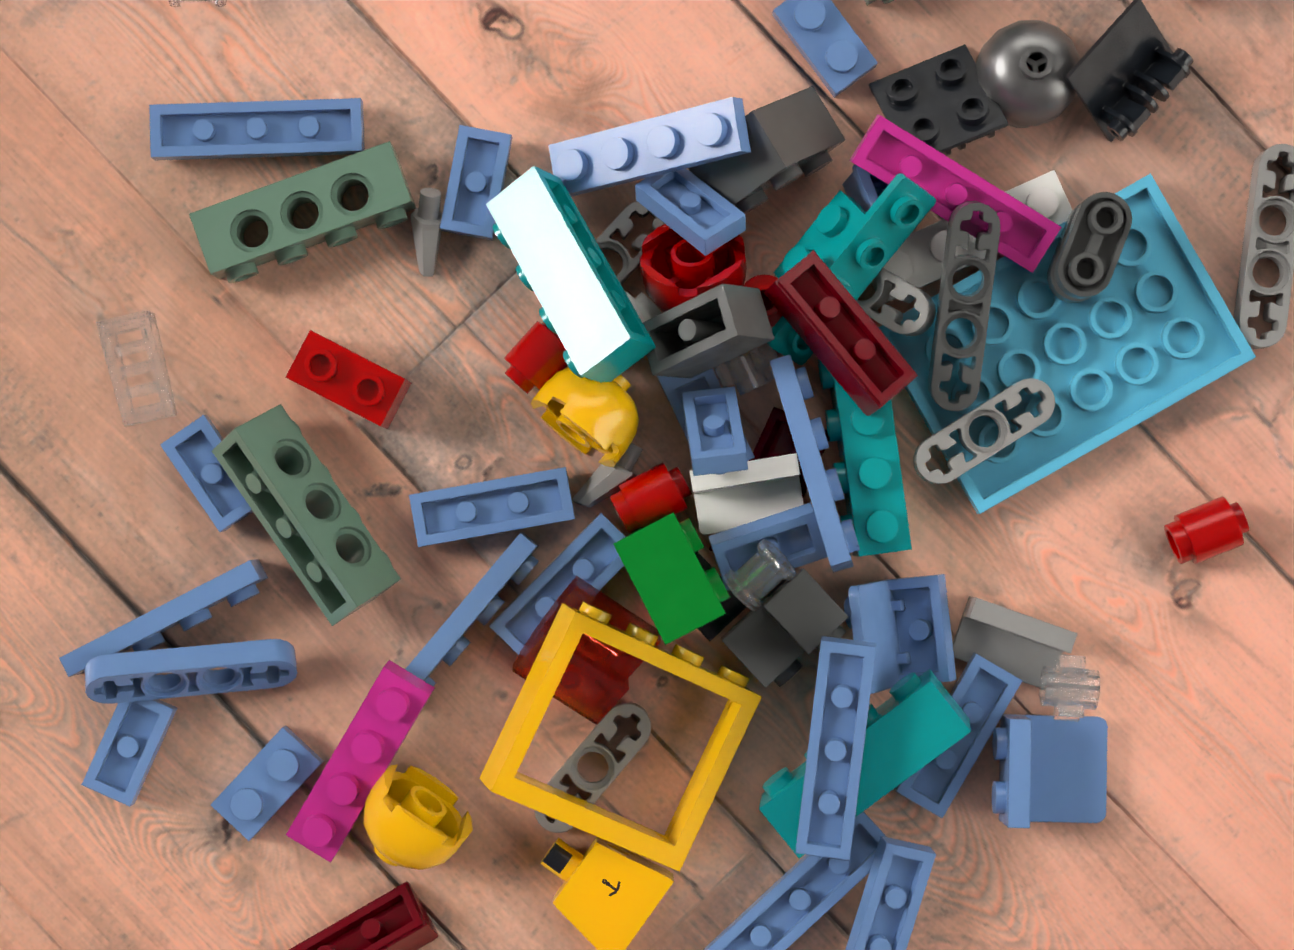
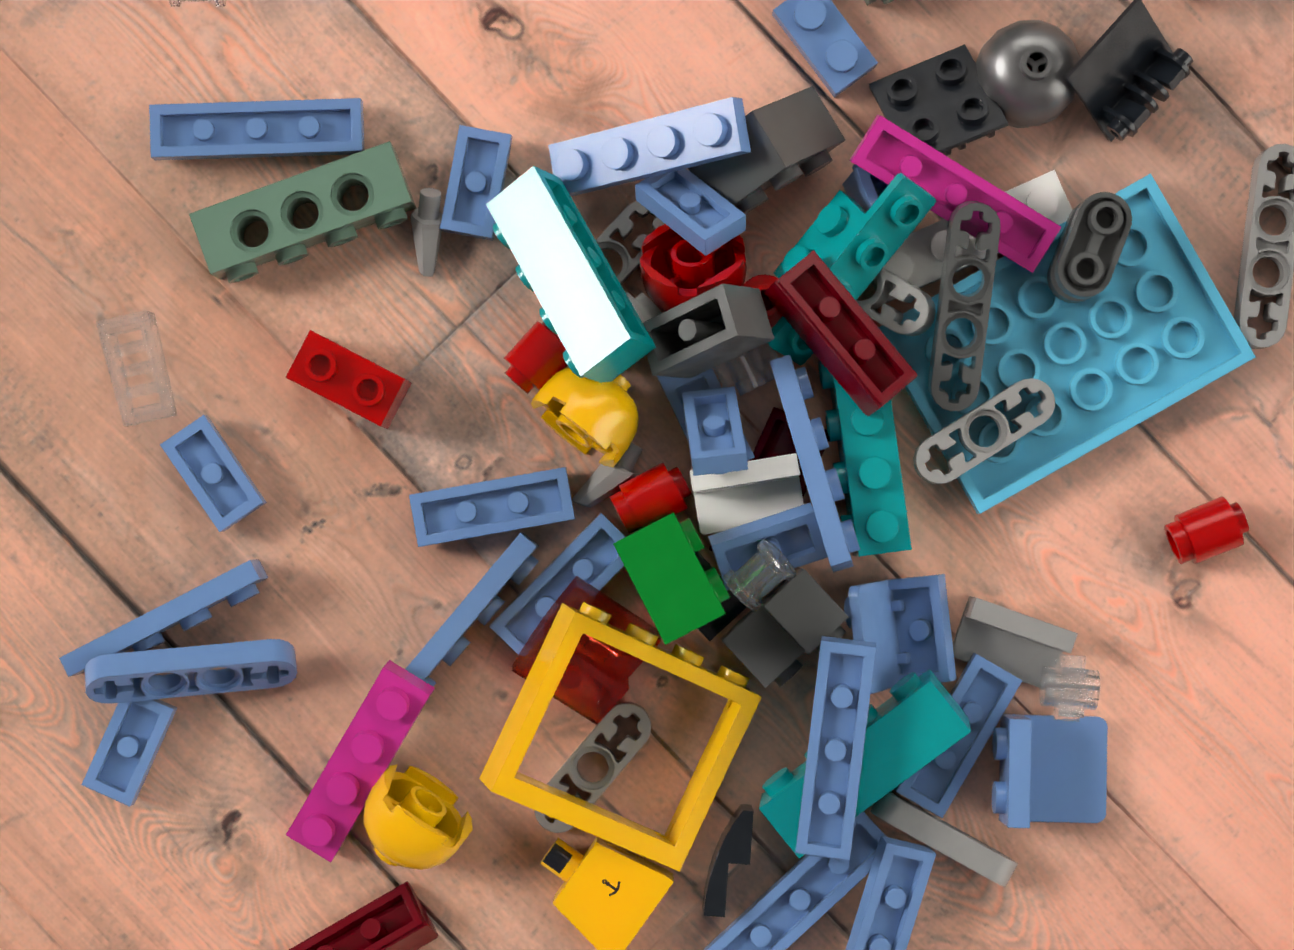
(267, 783): medium blue plate -> none
(305, 514): sand green brick -> none
(731, 848): none -> black slope
(945, 838): none -> light grey beam

